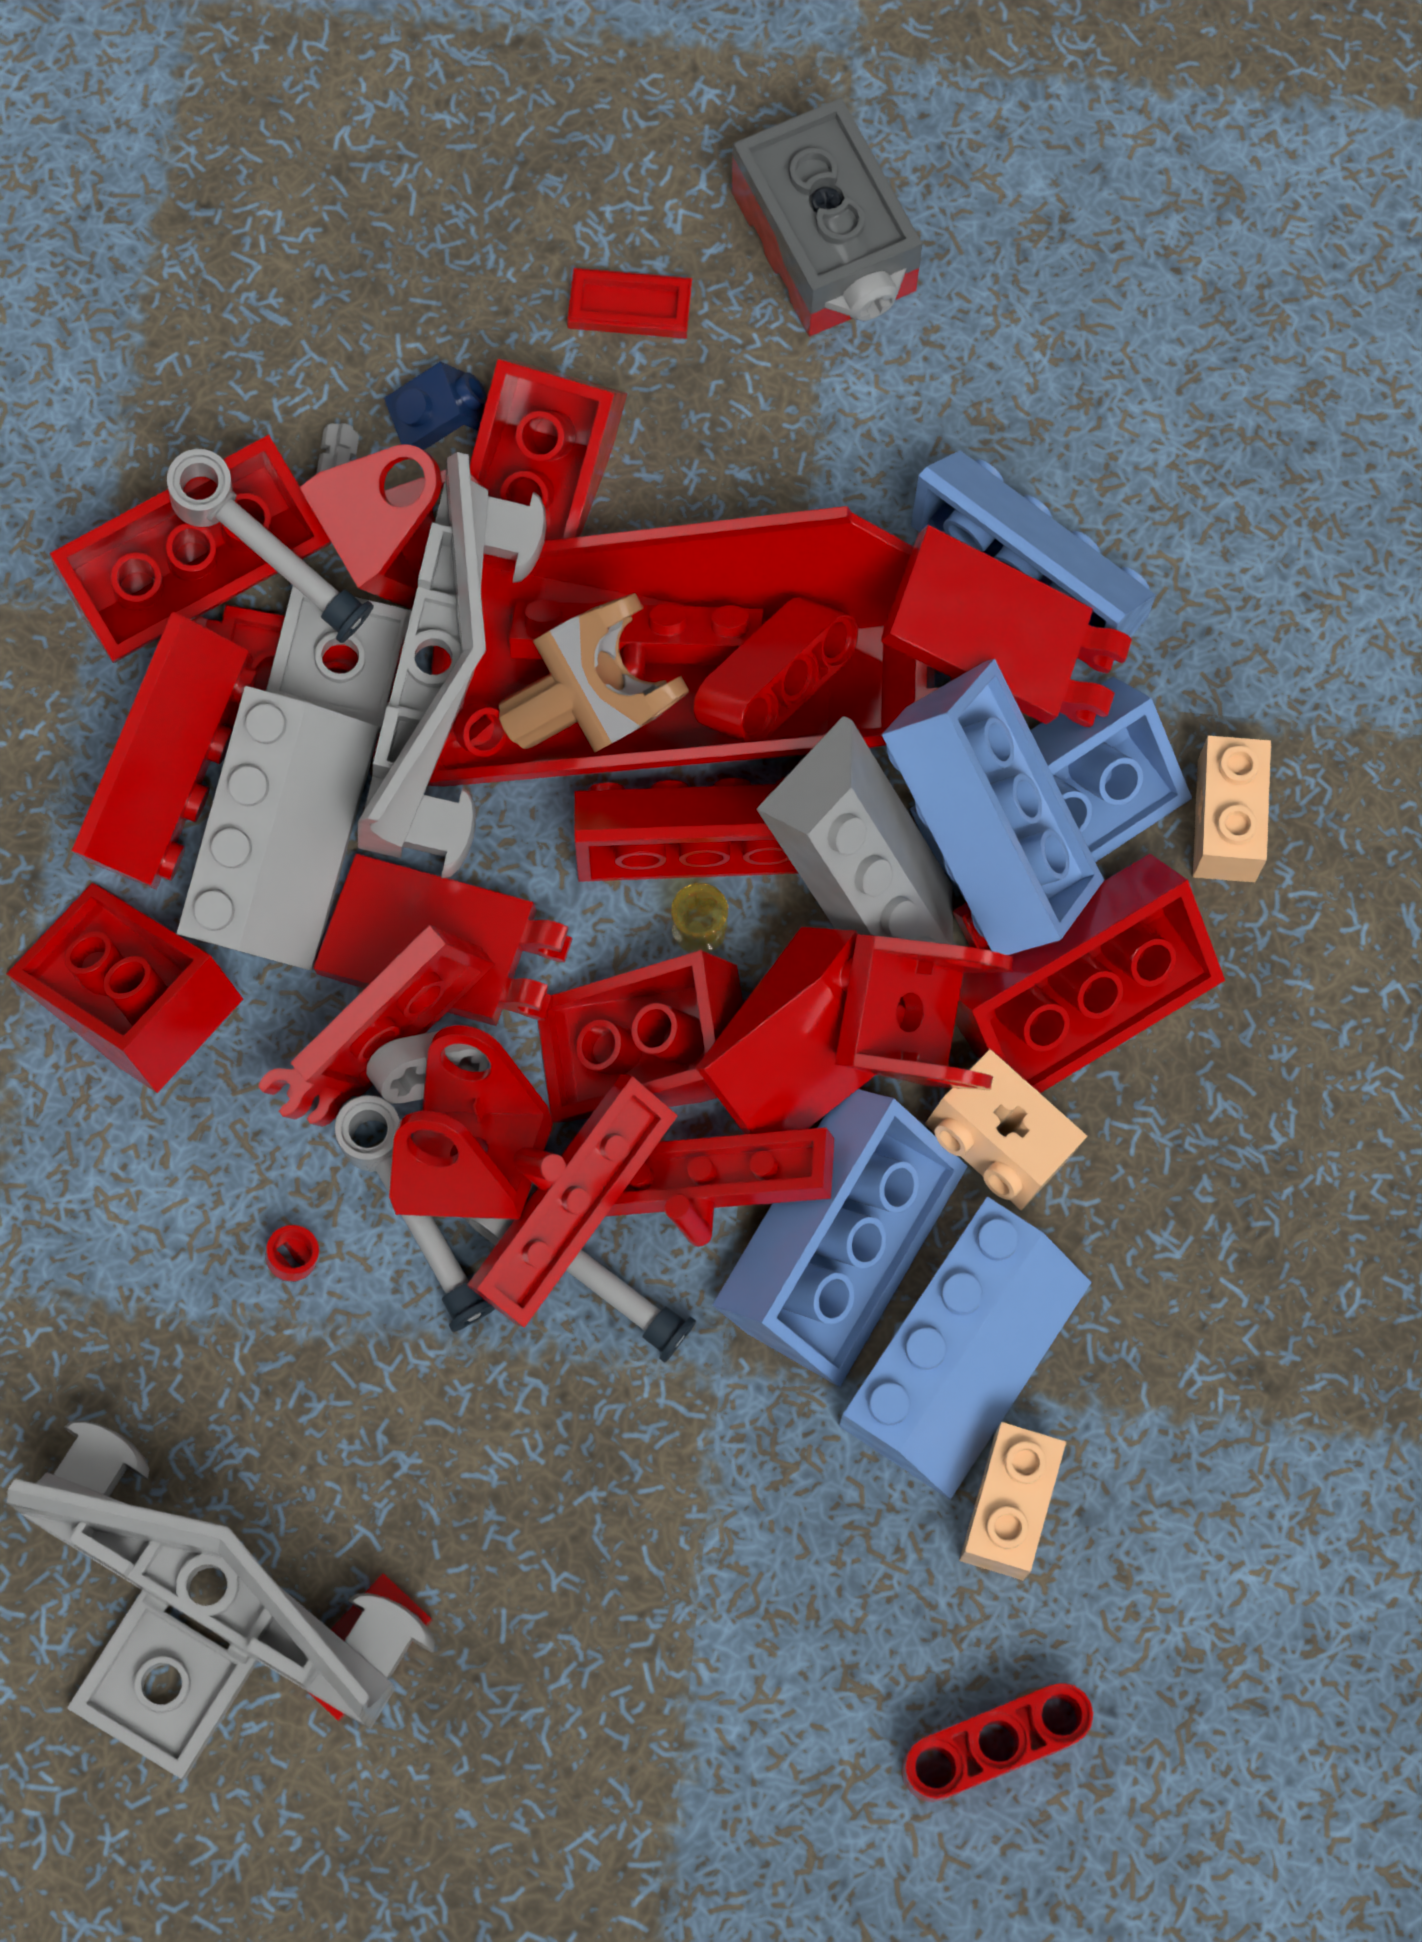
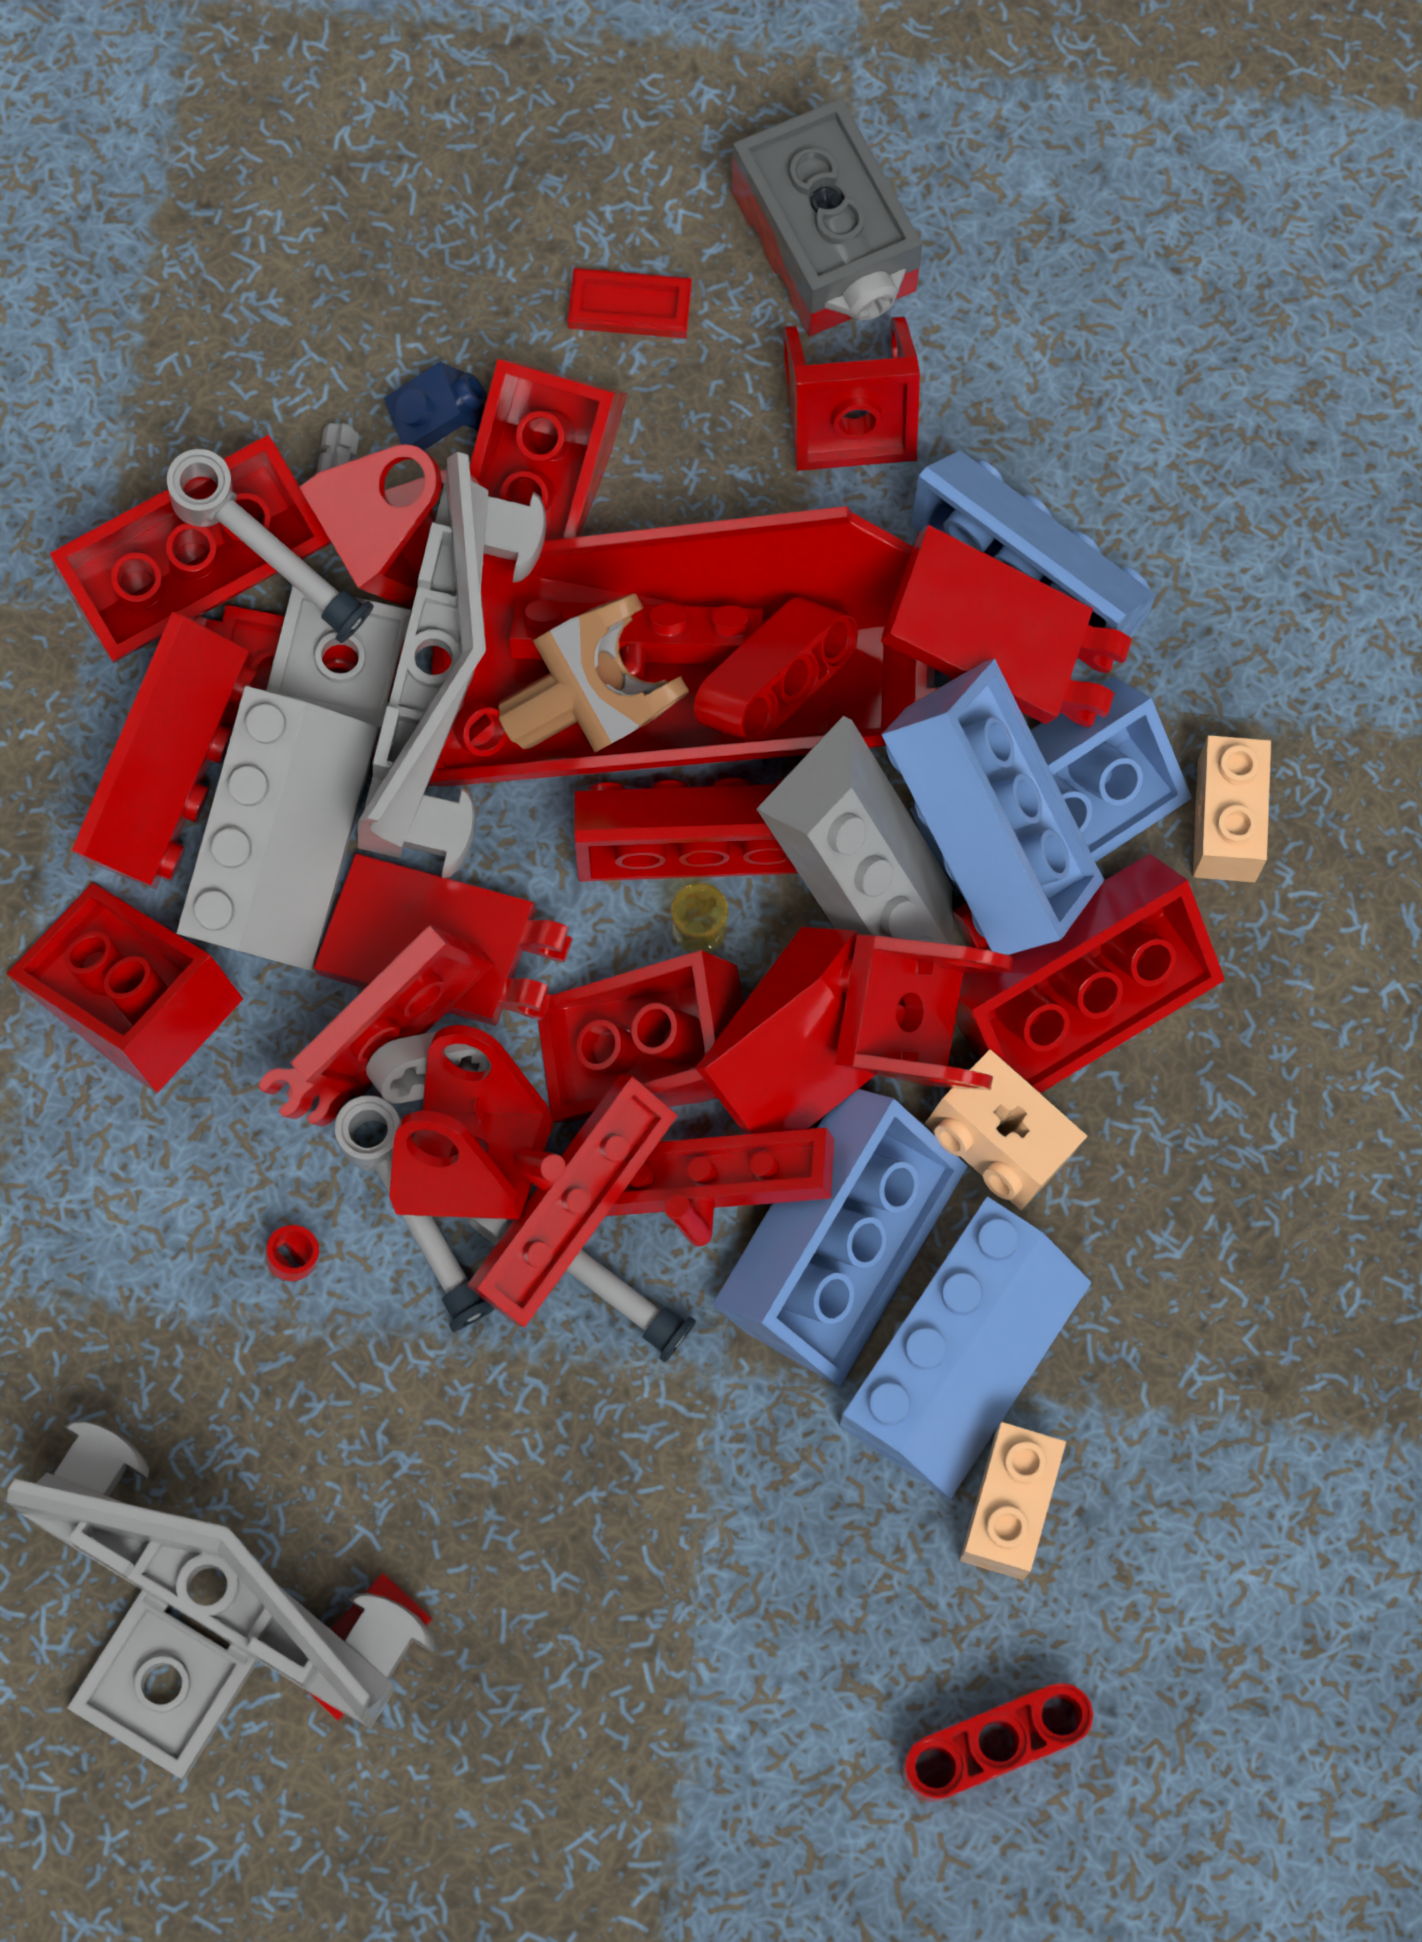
(826, 392): none -> red hose

